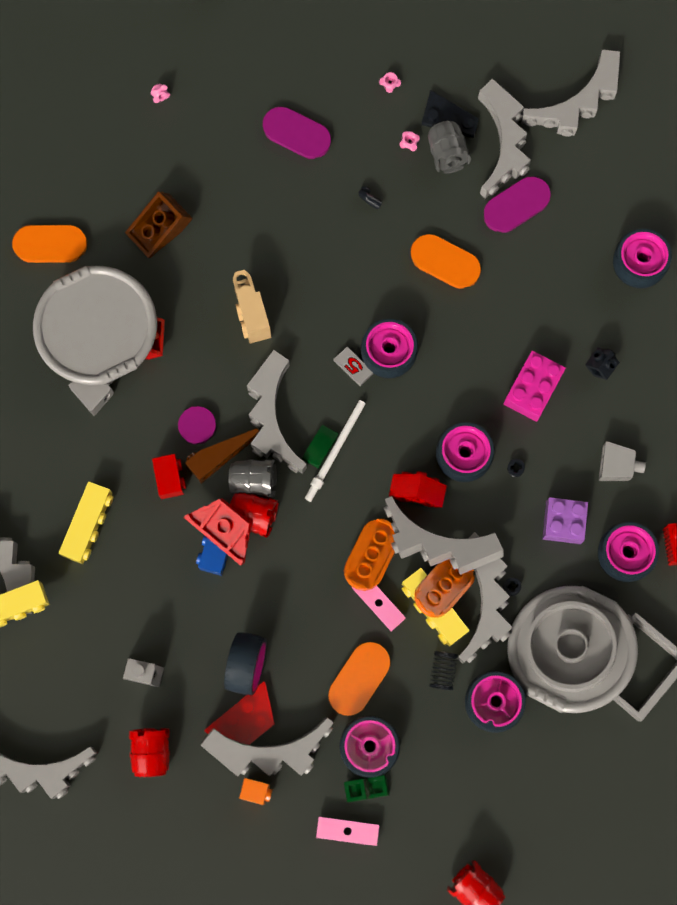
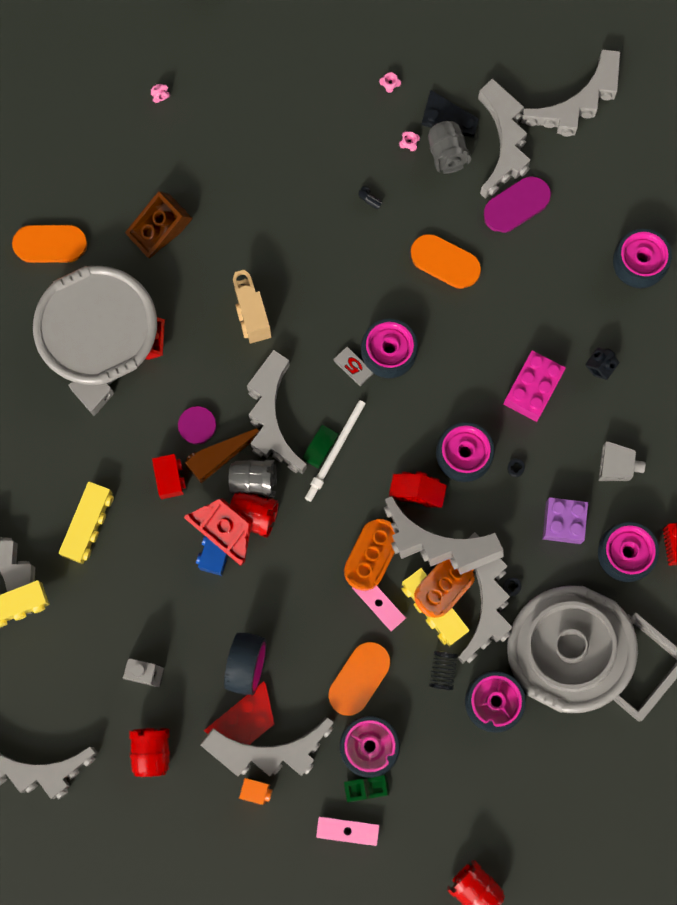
(296, 132): magenta tile -> none

